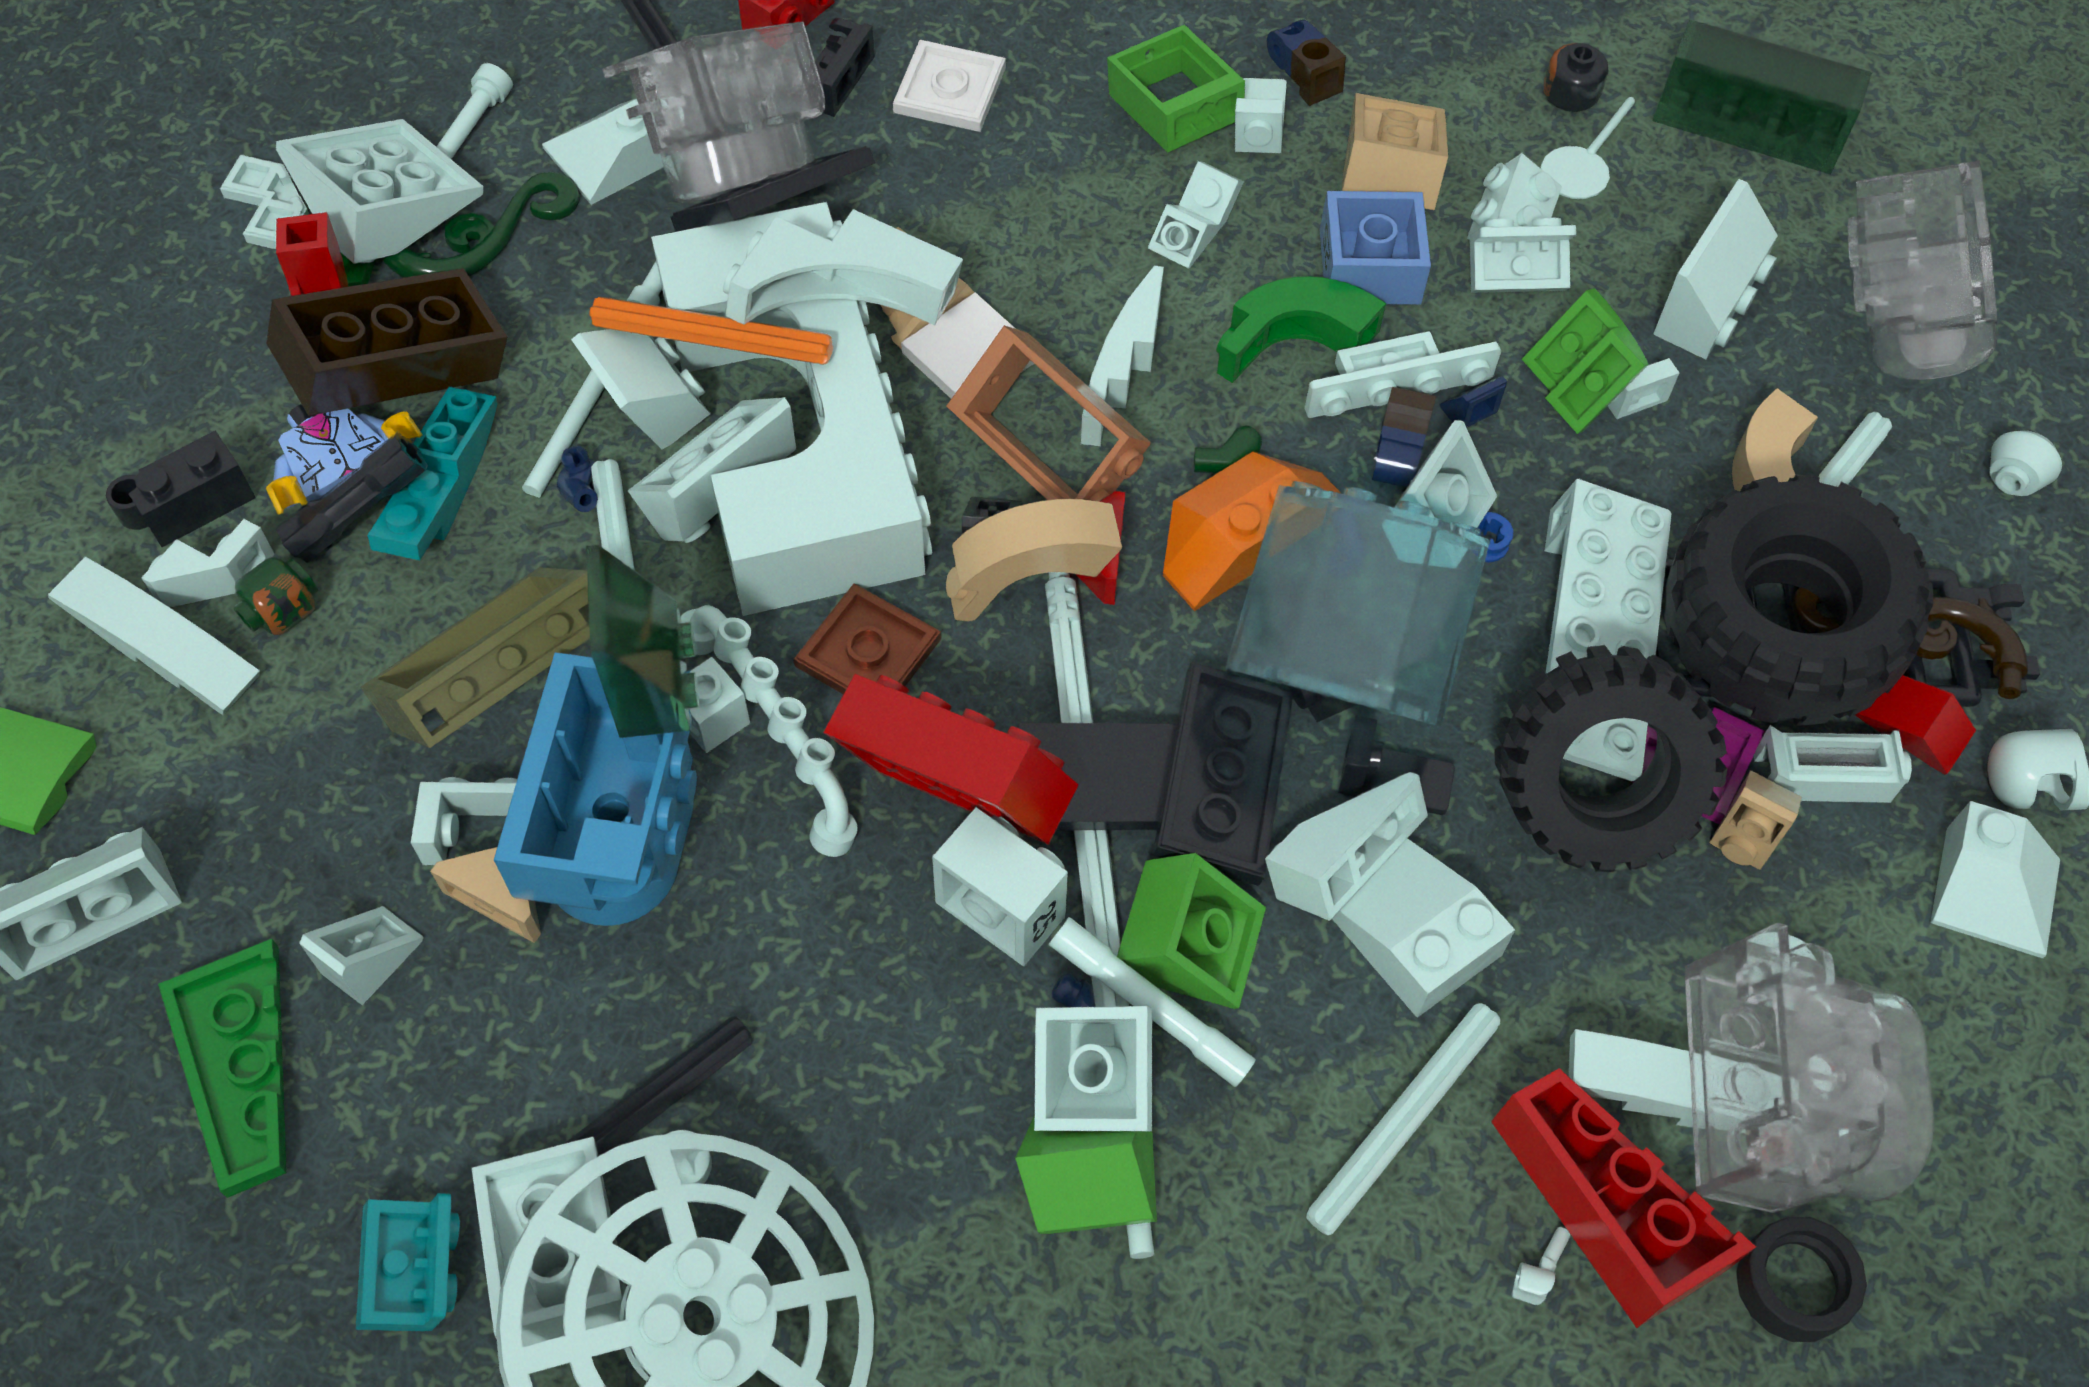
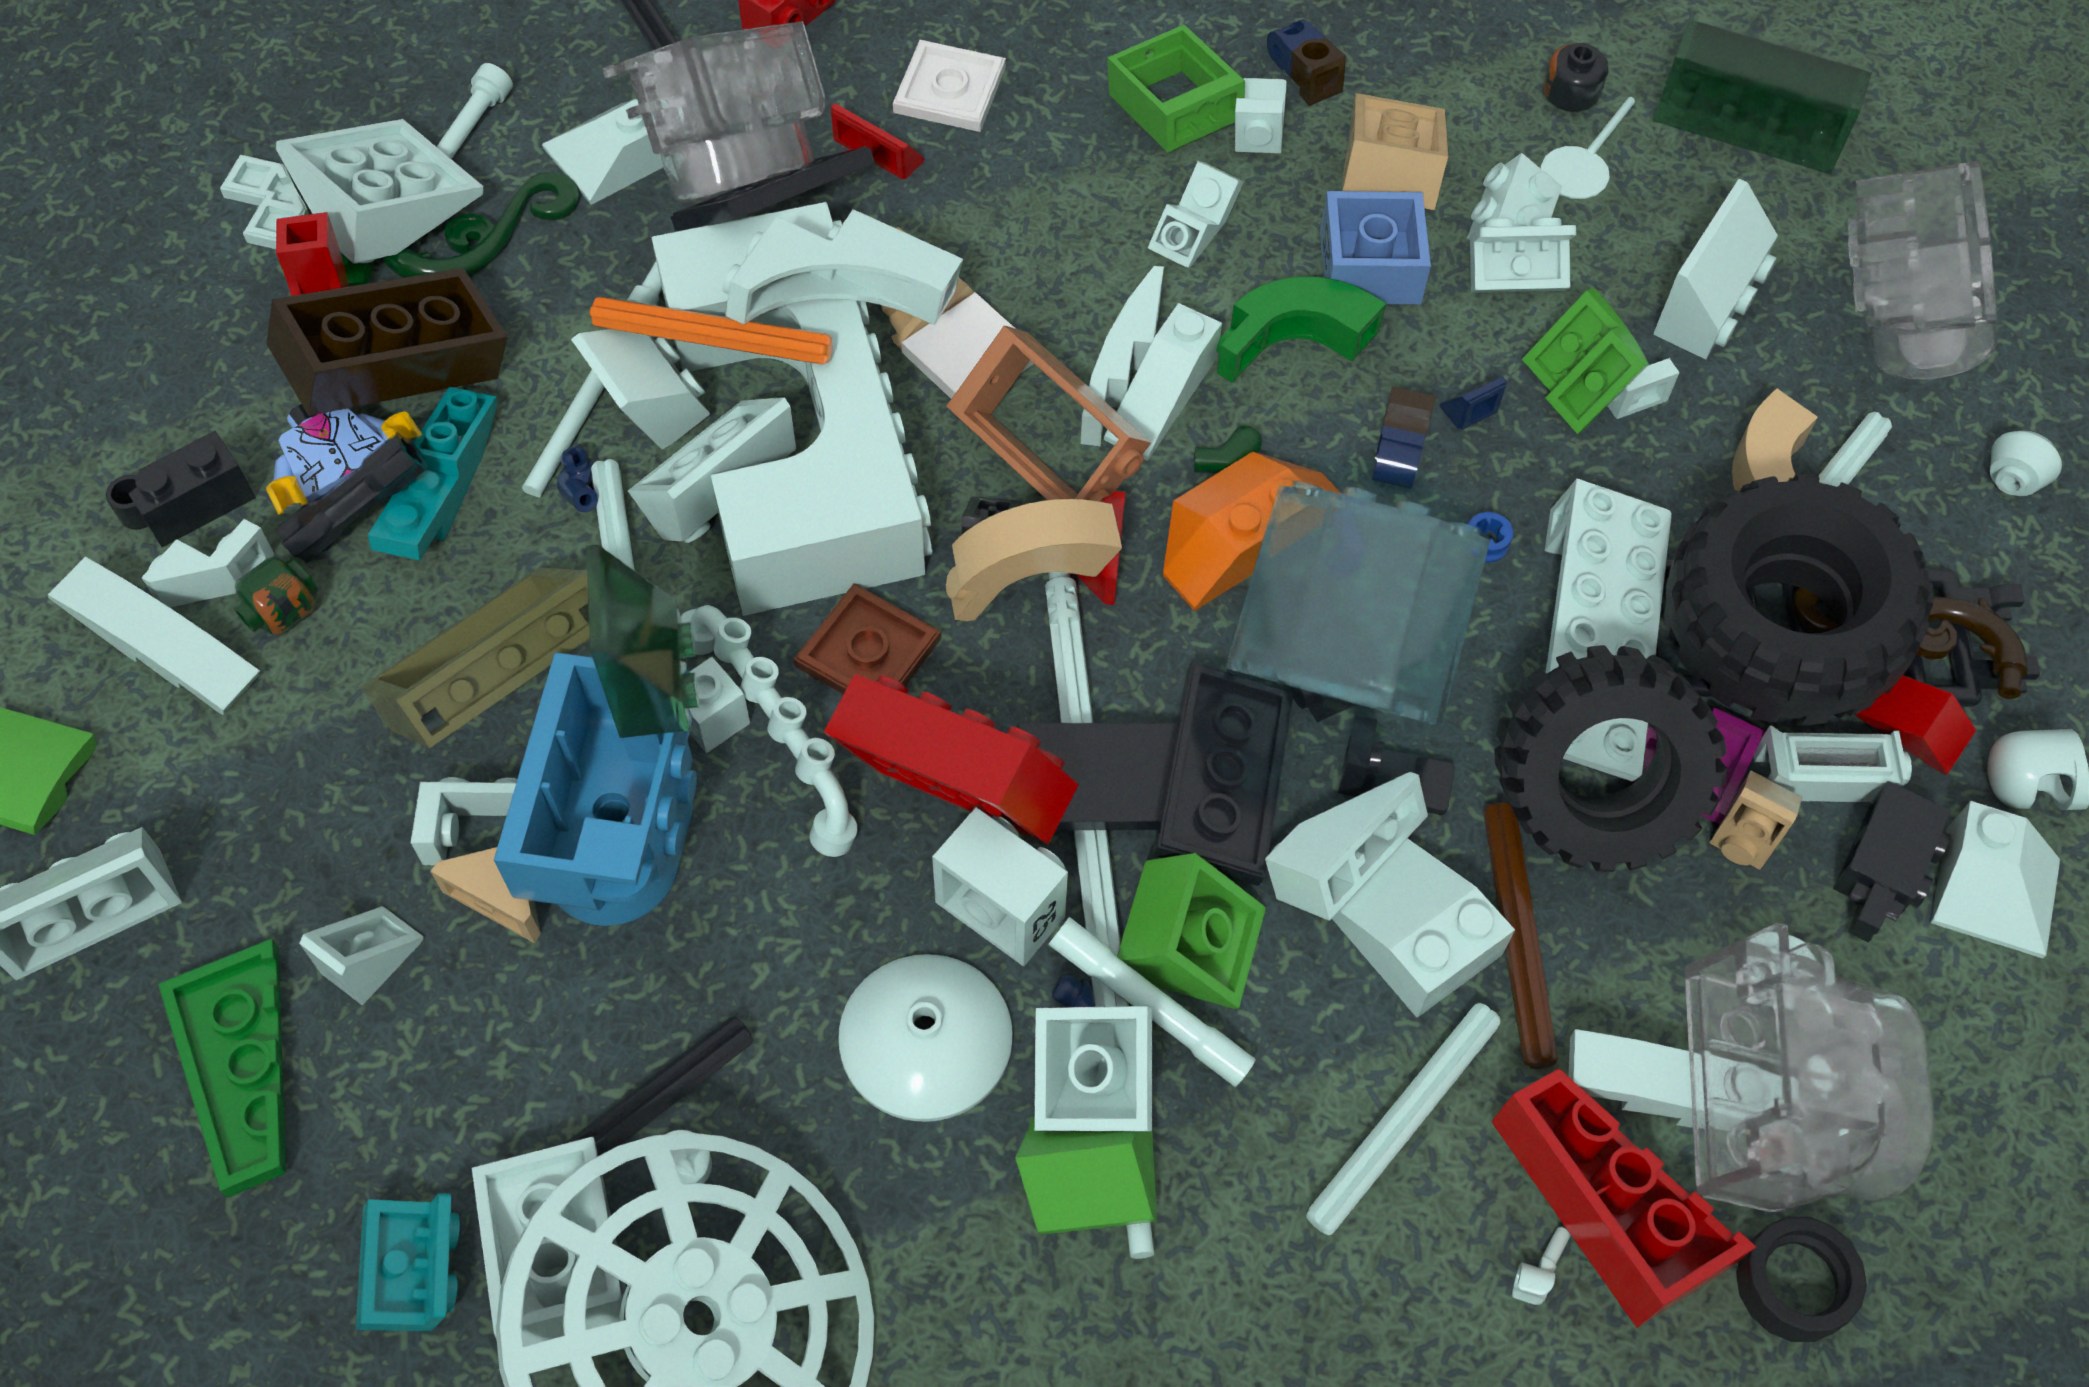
(844, 61): black hinge -> none
(886, 149): none -> red slope
(934, 1069): none -> light aqua dish
(1169, 374): none -> light aqua slope
(1403, 363): light aqua bracket -> none
(1453, 480): light aqua slope -> none
(1523, 949): none -> reddish brown axle
(1891, 857): none -> black hinge

